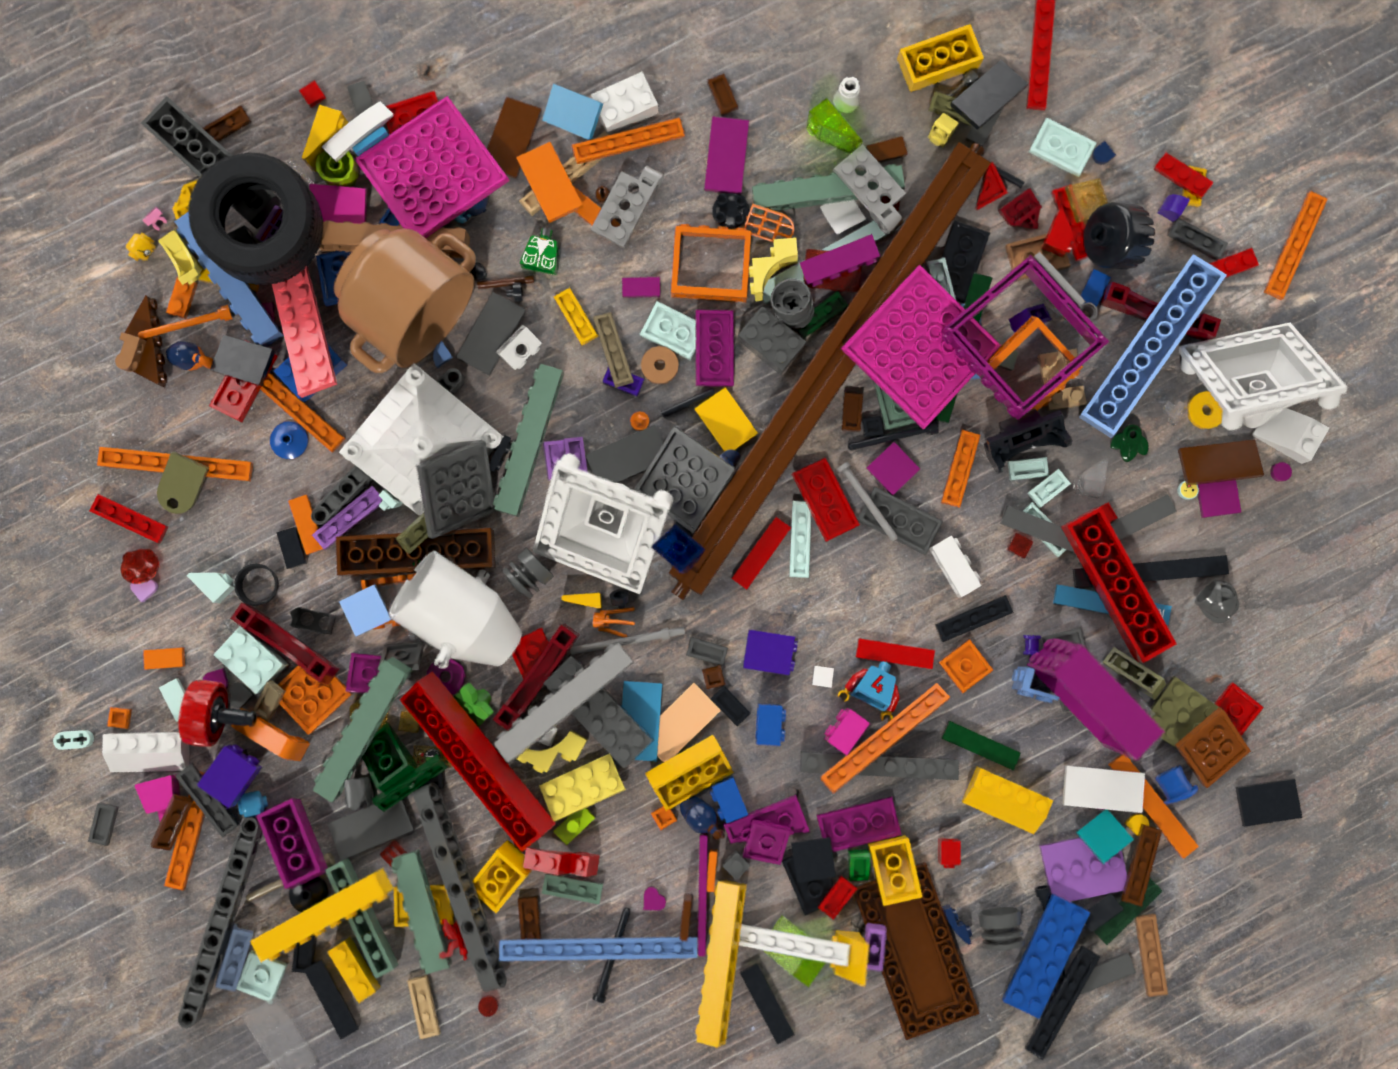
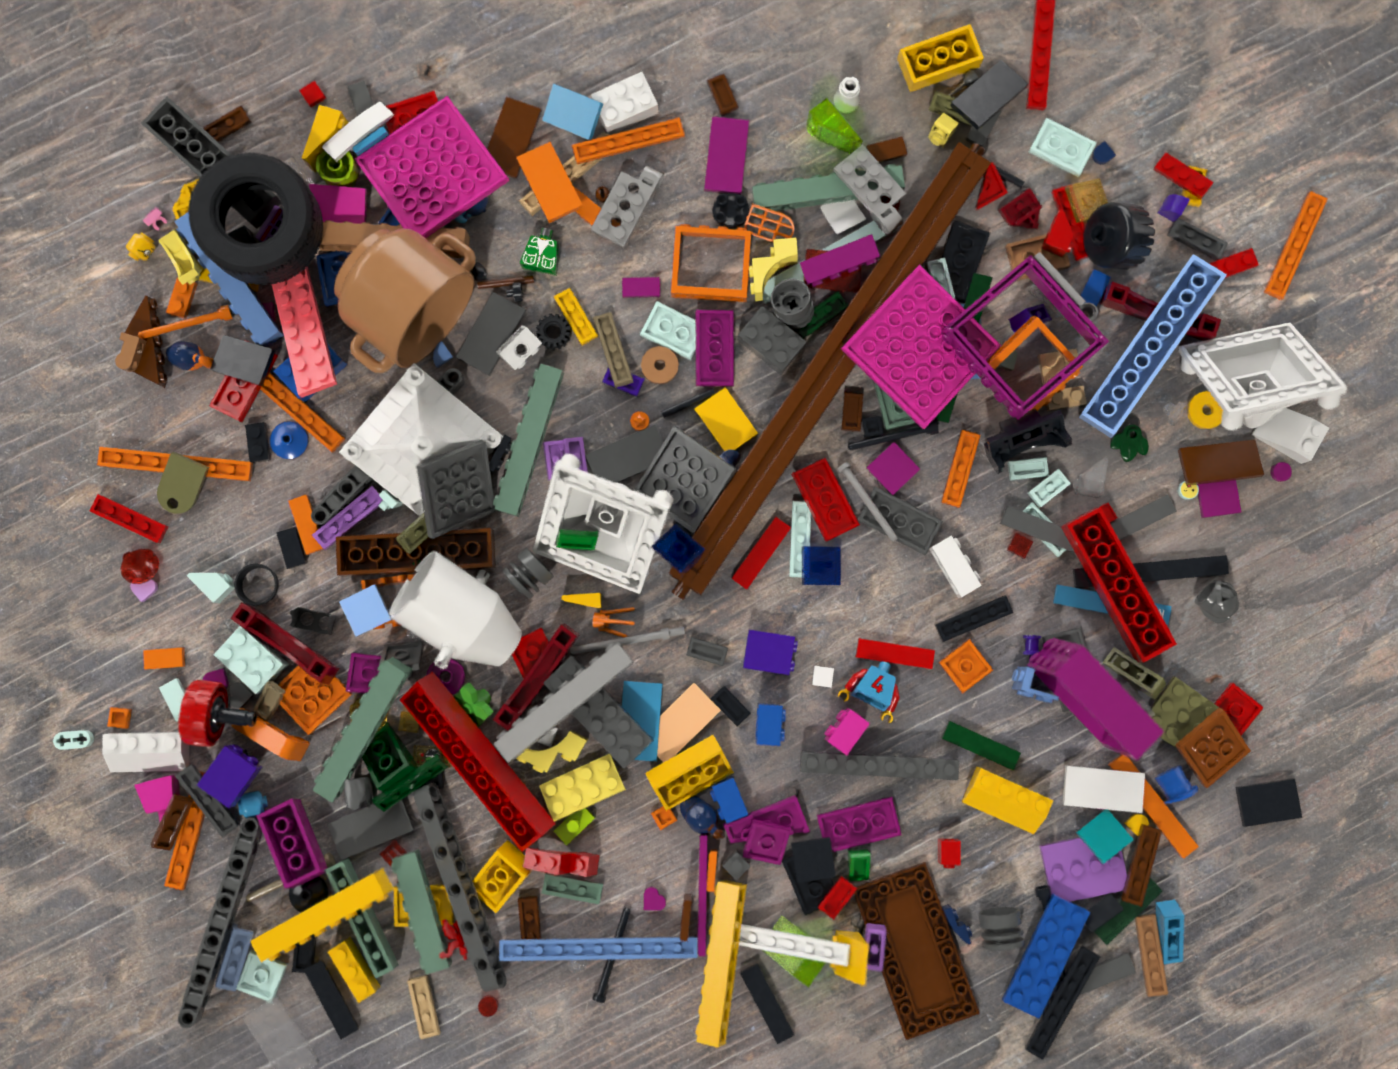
(103, 824): dark grey tile -> none
(257, 442): none -> black plate
(545, 324): none -> black tyre
(576, 539): none -> green tile
(619, 598): black tile -> none
(713, 677): reddish brown tile -> none
(821, 565): none -> clear blue tile
(884, 738): orange plate -> none
(895, 870): yellow slope -> none
(1171, 930): none -> dark azure slope

